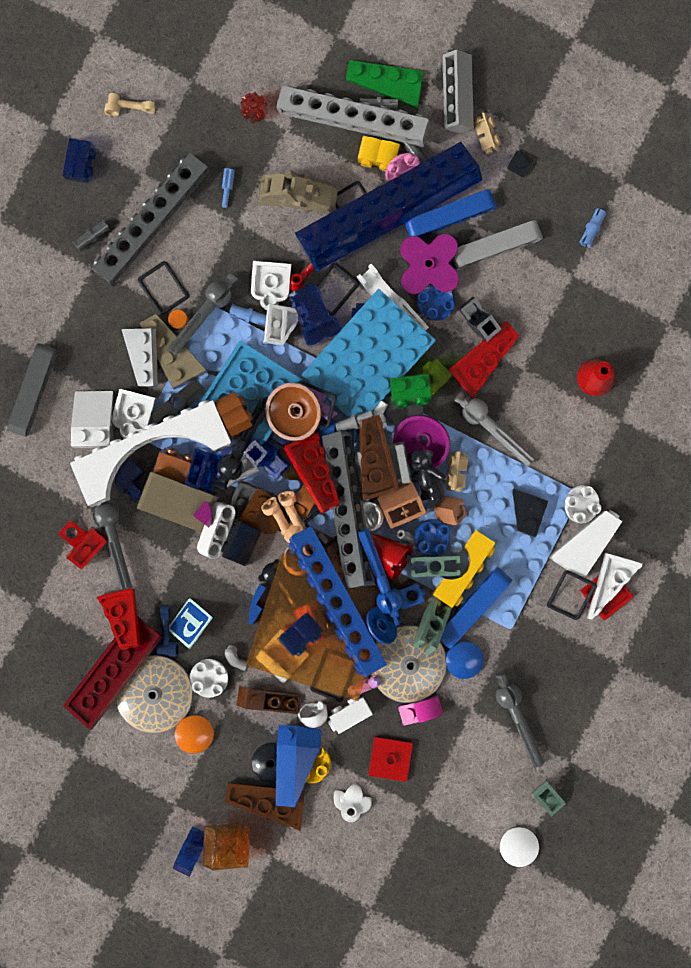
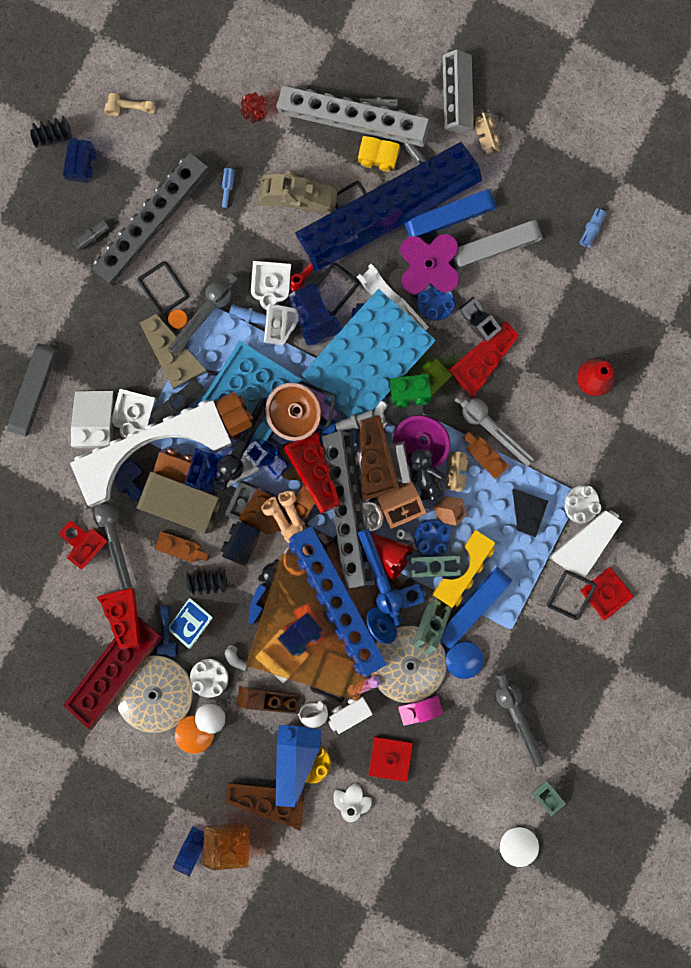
(51, 131): none -> black piece
(143, 354): wing -> none
(180, 548): none -> dark orange hinge
(204, 514): magenta tile -> none
(206, 582): none -> black piece
(210, 718): none -> white hair
(214, 538): white beam -> none
(259, 762): black dish -> none
(387, 80): green wing -> none
(401, 164): bright pink dish -> none
(485, 455): none -> dark orange hinge
(520, 164): black plate -> none
(612, 577): white wing -> none

